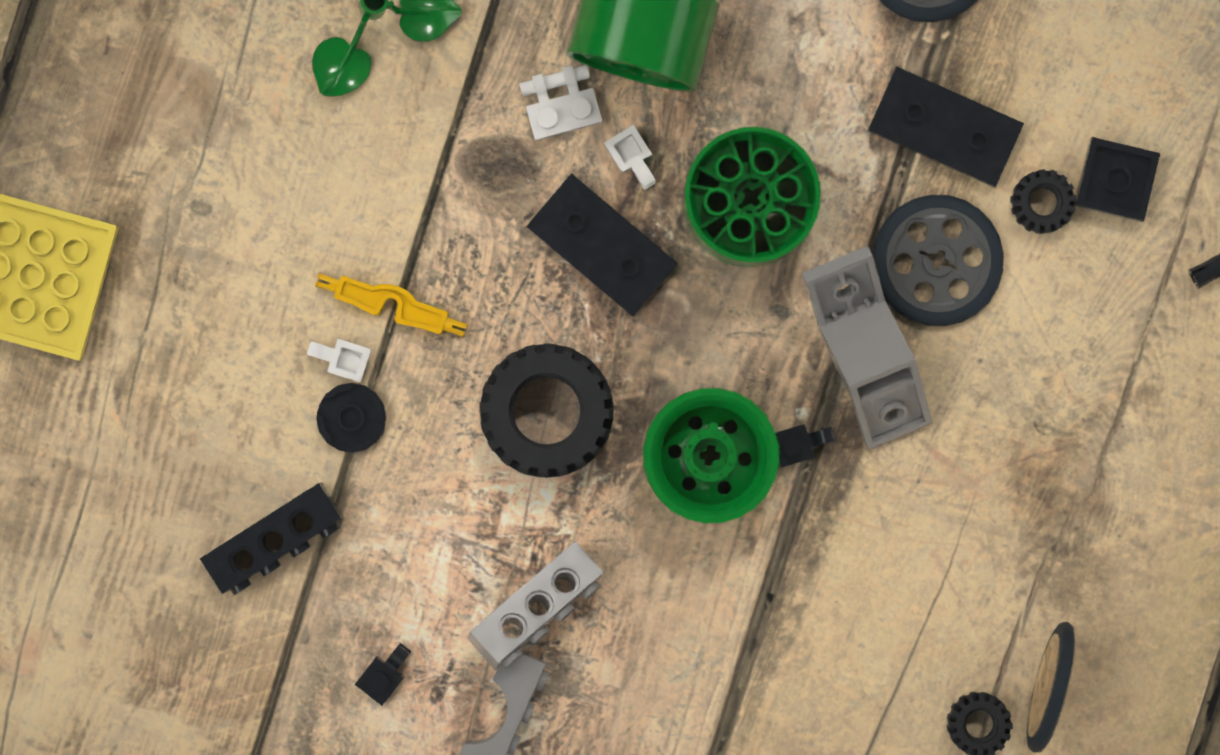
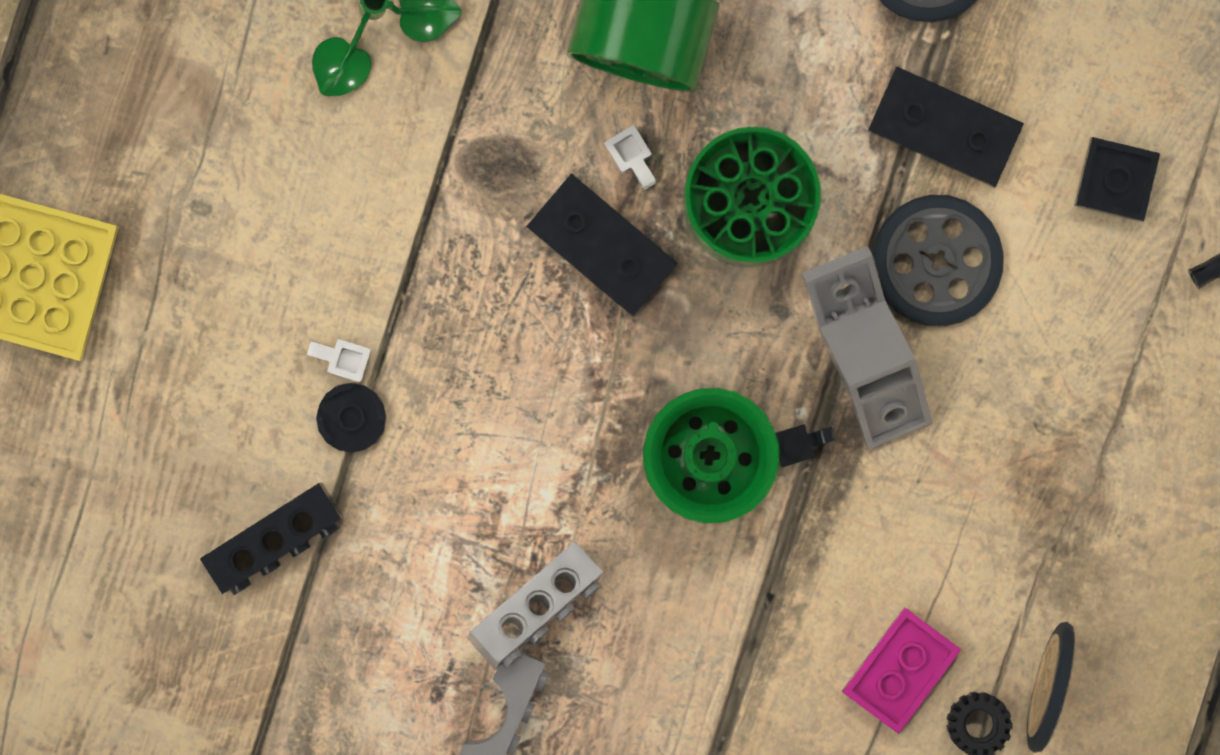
(373, 299): yellow piece -> none
(382, 677): black plate -> none
(498, 410): black tyre -> none
(563, 113): white plate -> none
(901, 670): none -> dark pink plate
(1064, 196): black tyre -> none

